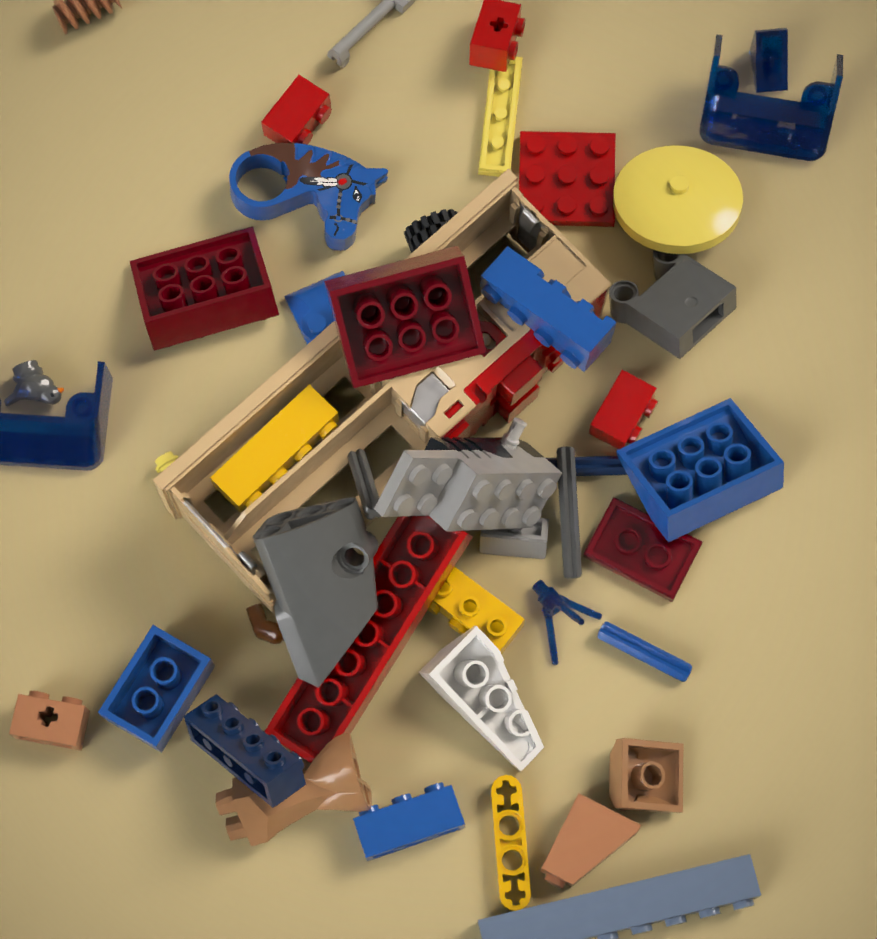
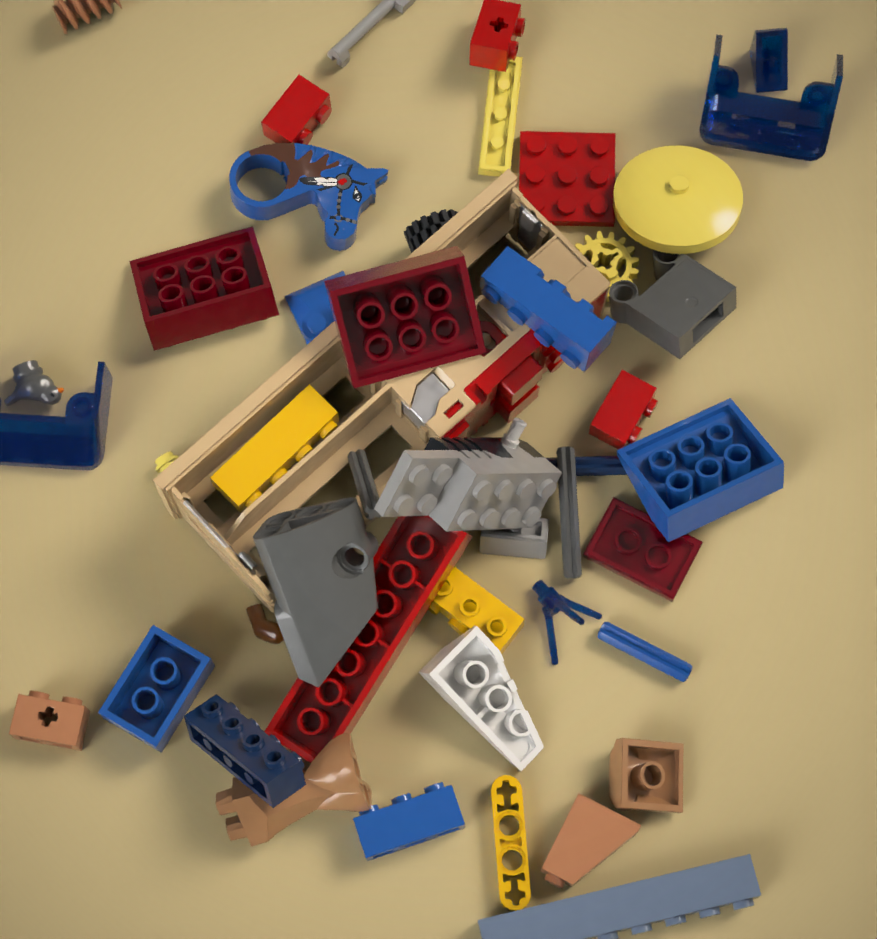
(611, 253): none -> light yellow gear

